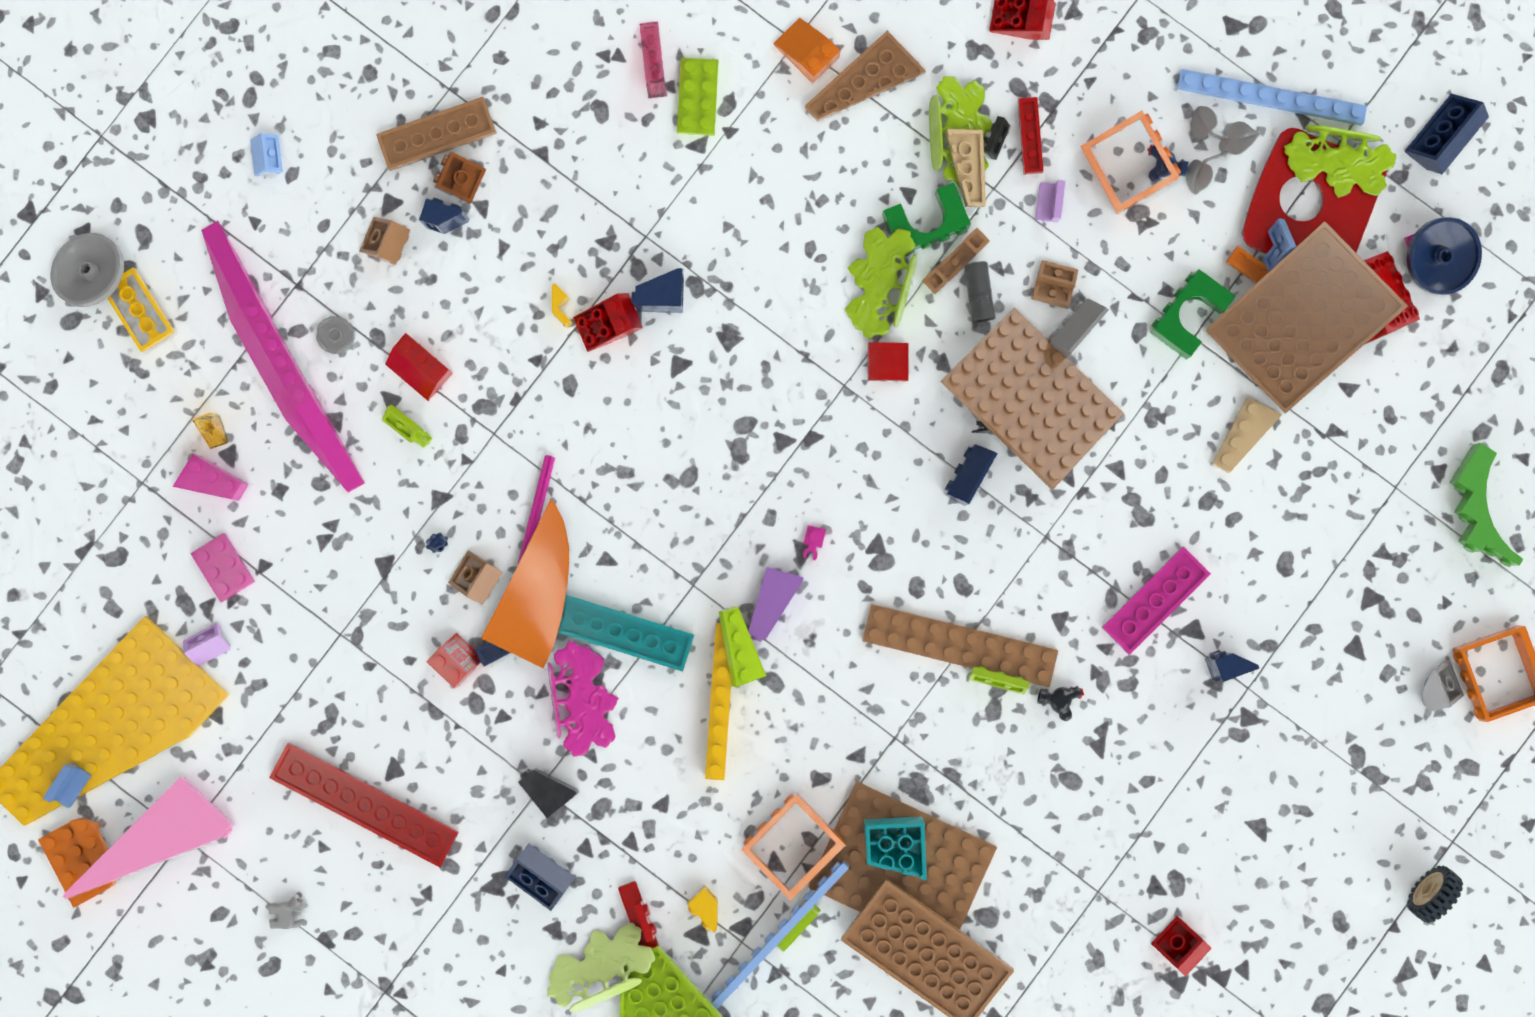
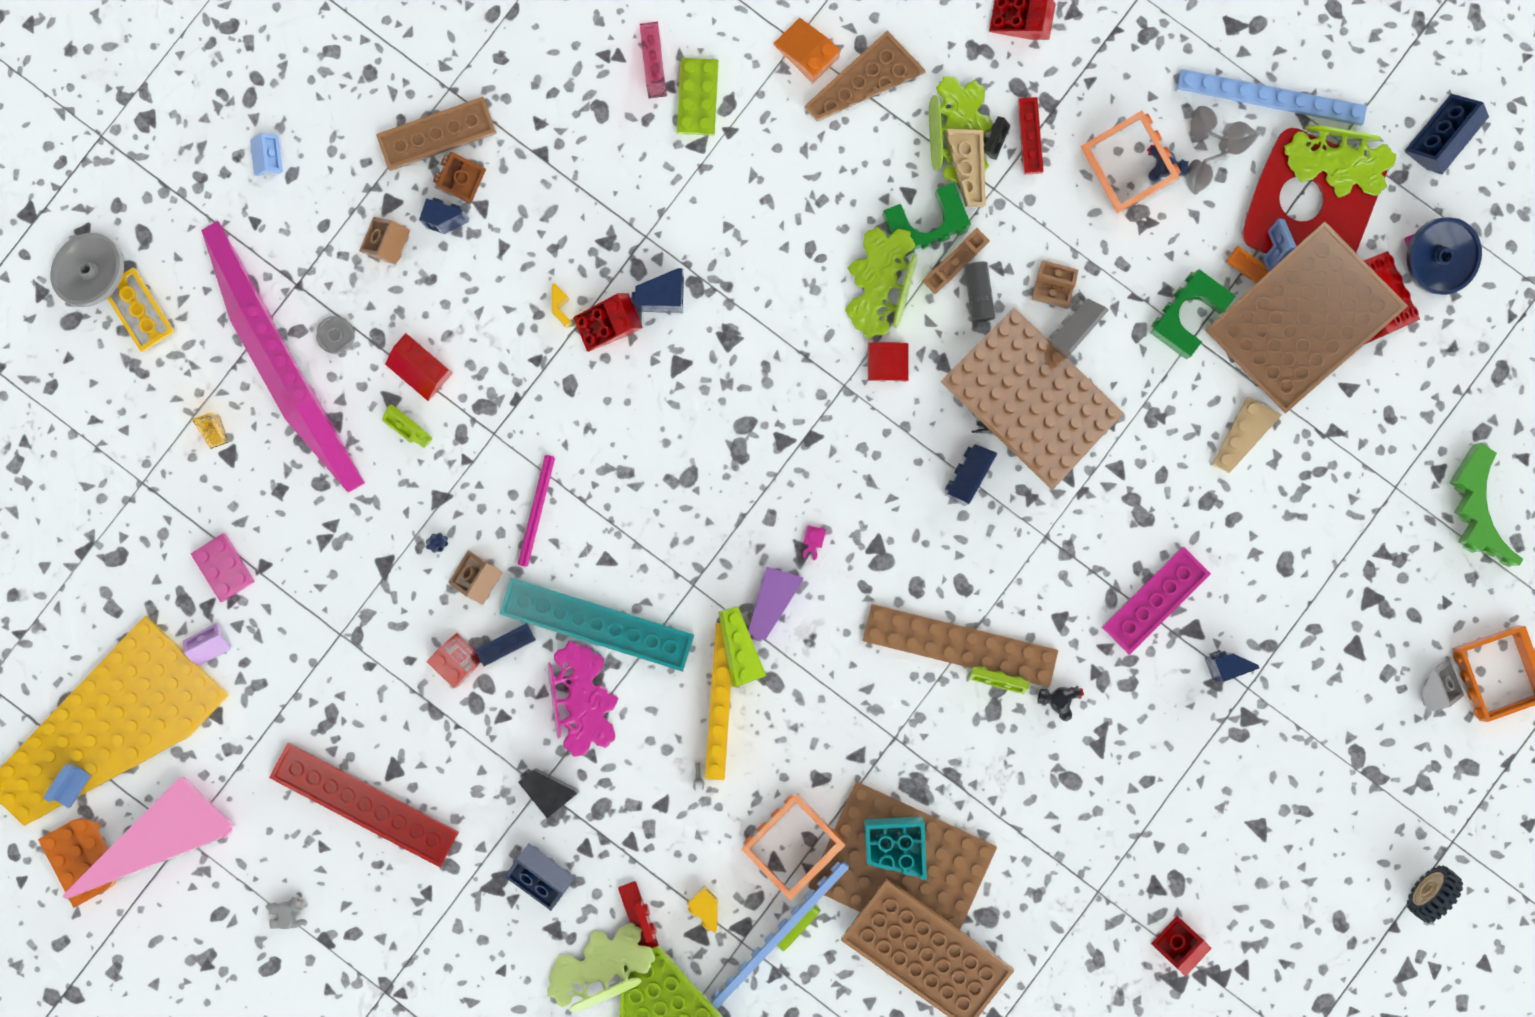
(208, 478): dark pink wedge -> none
(535, 597): orange sticker -> none
(698, 777): none -> light grey hand
(1050, 201): lavender panel -> none

